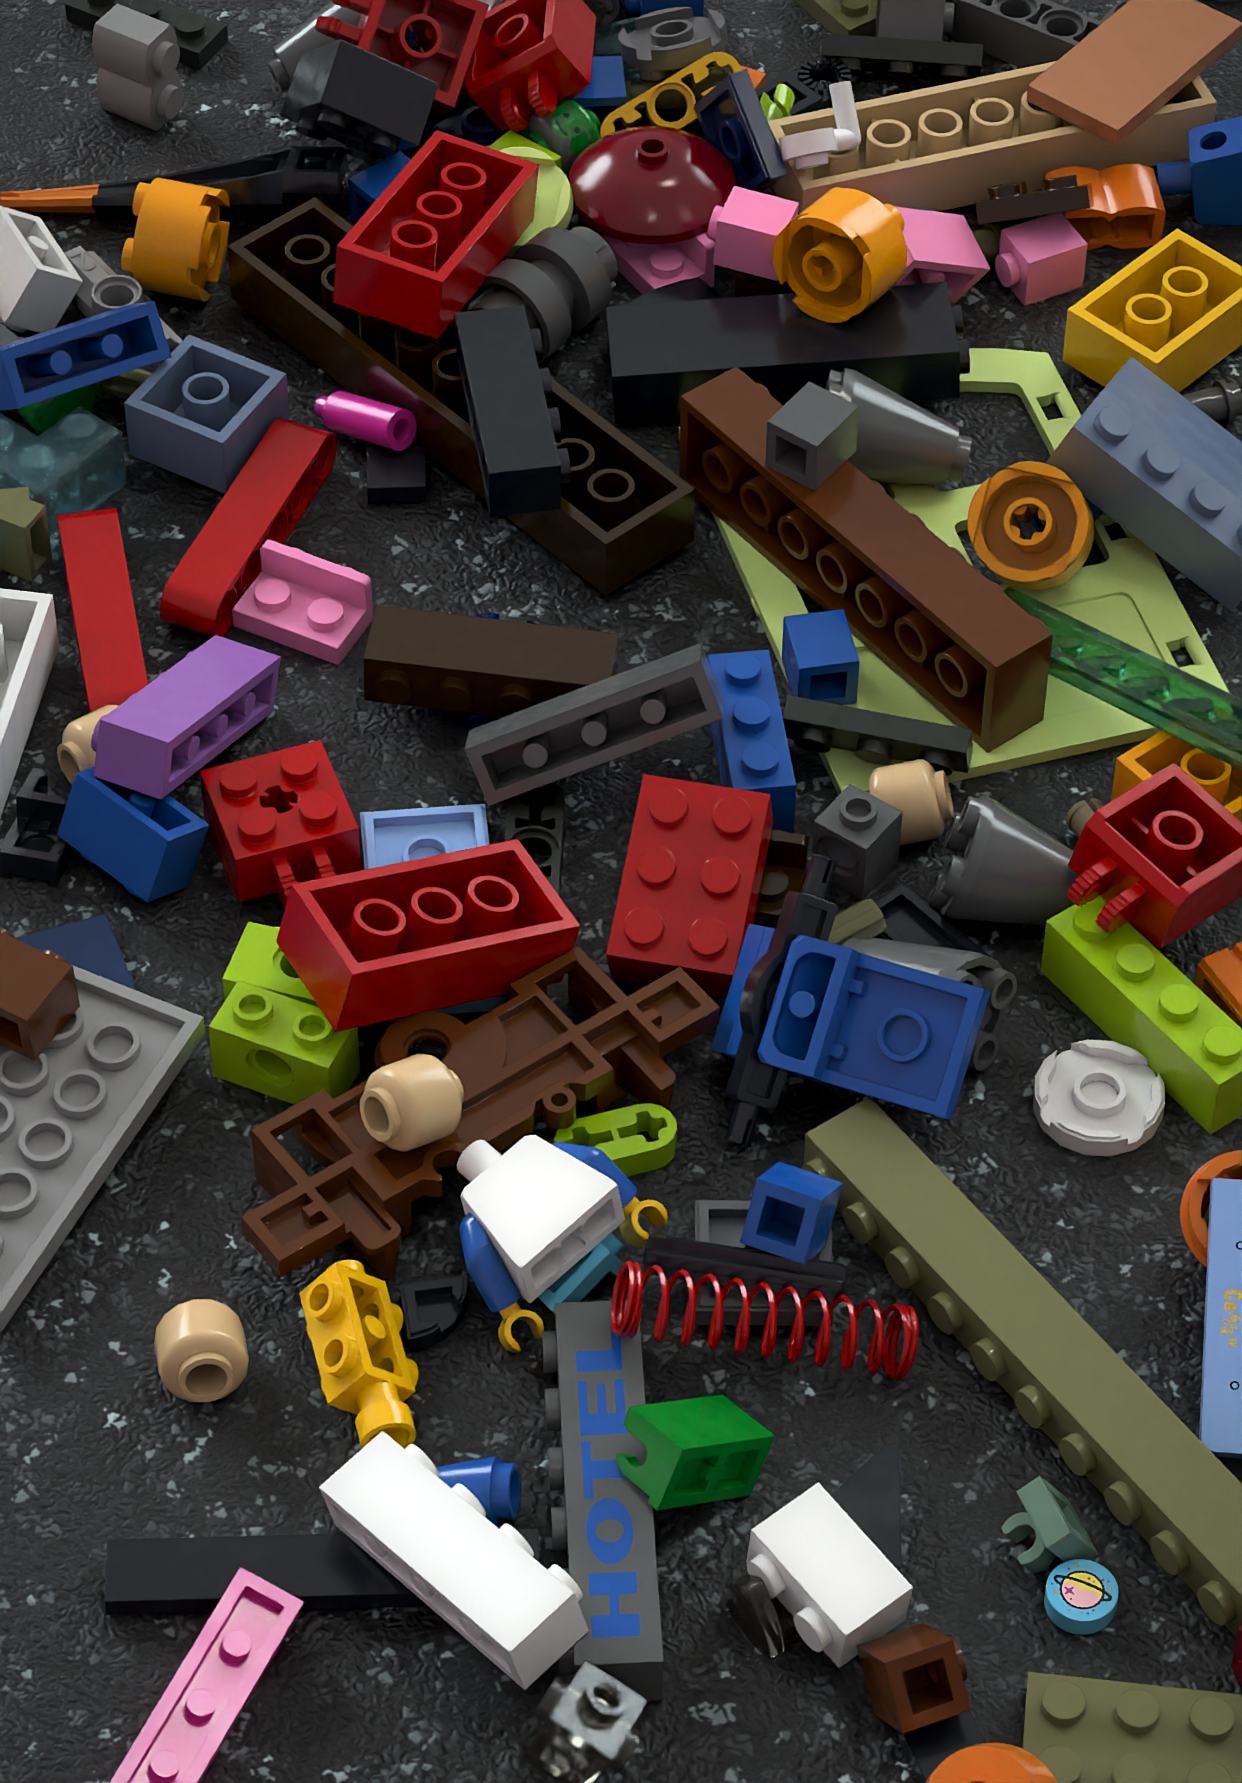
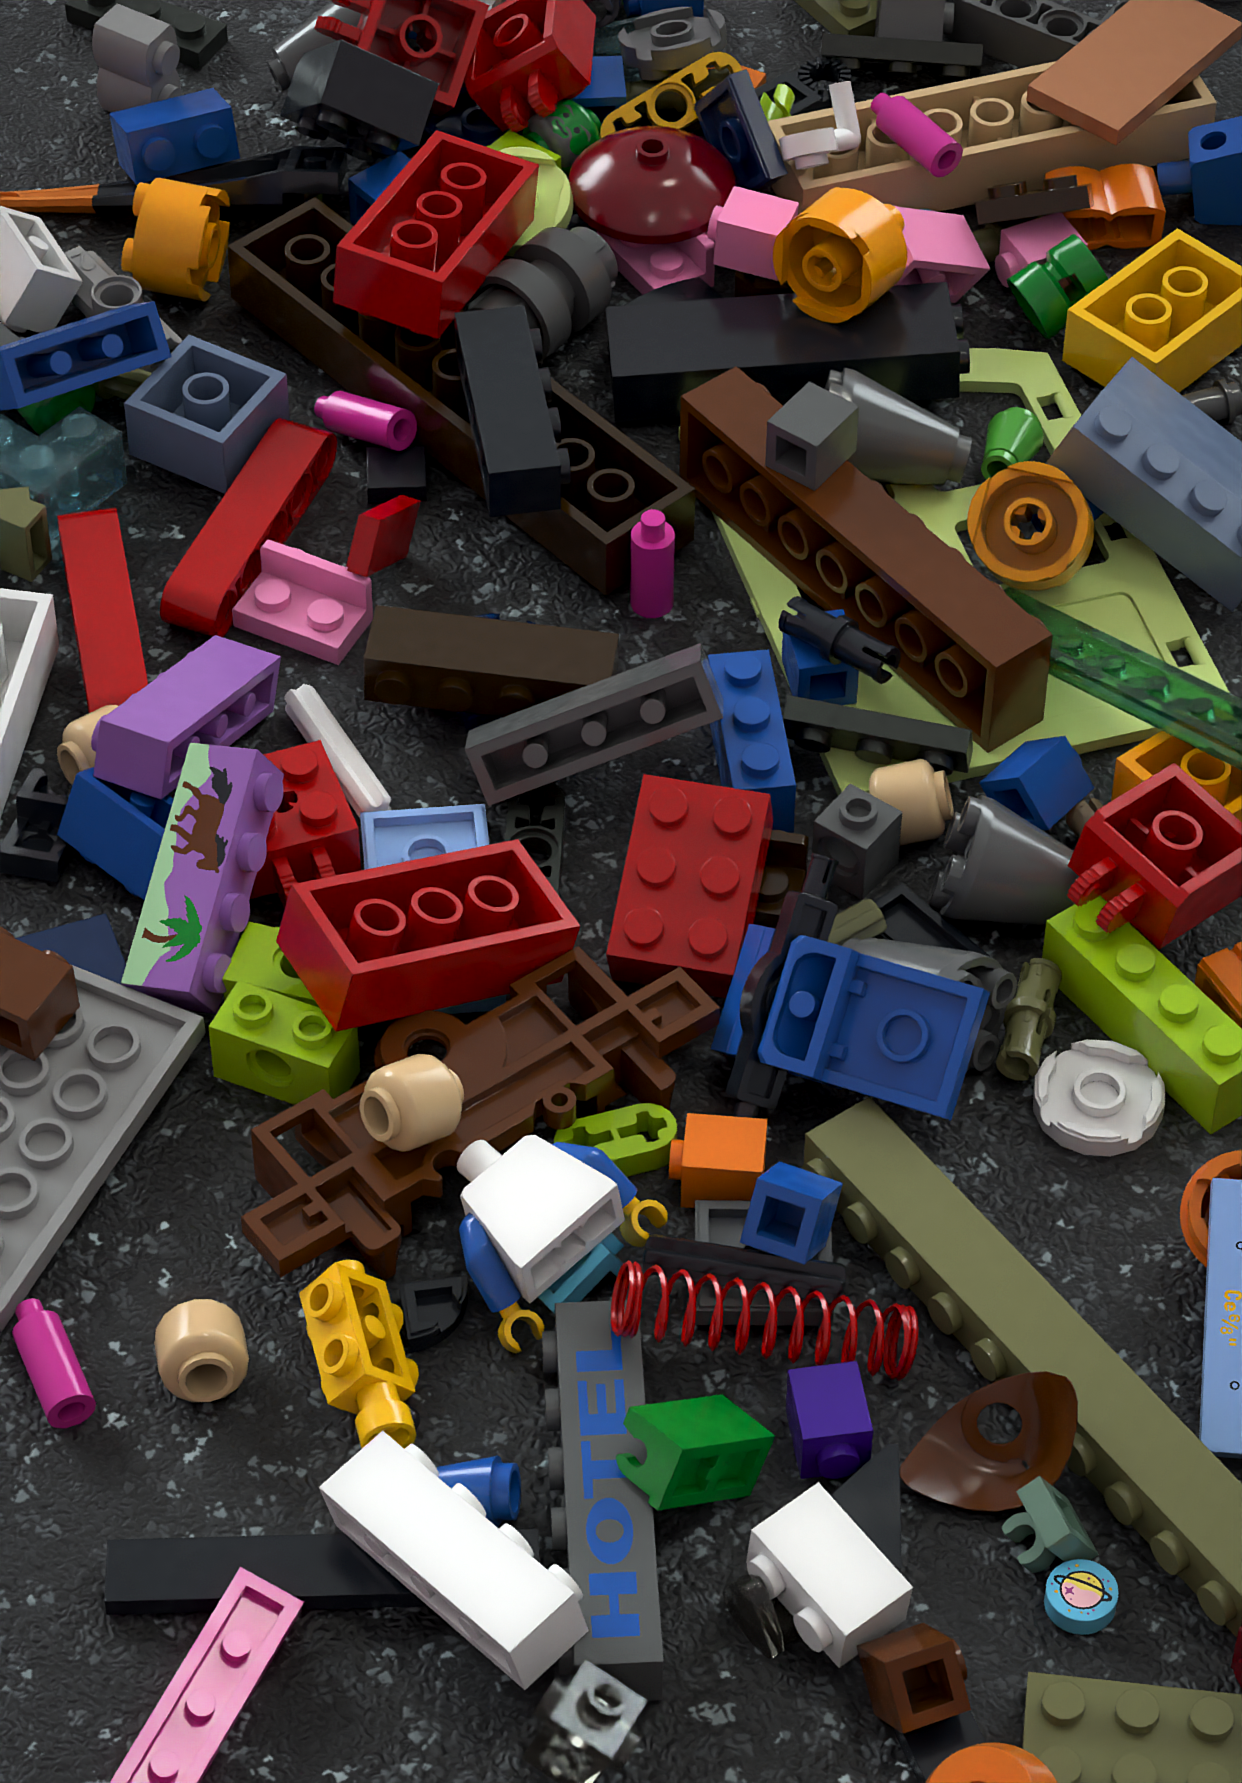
(52, 1365): none -> dark pink cylinder
(174, 135): none -> blue brick
(204, 876): none -> medium lavender brick
(353, 773): none -> white axle
(382, 535): none -> red tile
(652, 565): none -> dark pink cylinder
(718, 1158): none -> orange brick
(828, 1420): none -> dark purple brick
(839, 639): none -> black pin
(917, 134): none -> dark pink cylinder
(972, 1473): none -> reddish brown piece
(1011, 438): none -> bright green cone
(1029, 1019): none -> olive pin
(1038, 287): none -> green wheel
(1039, 781): none -> blue brick

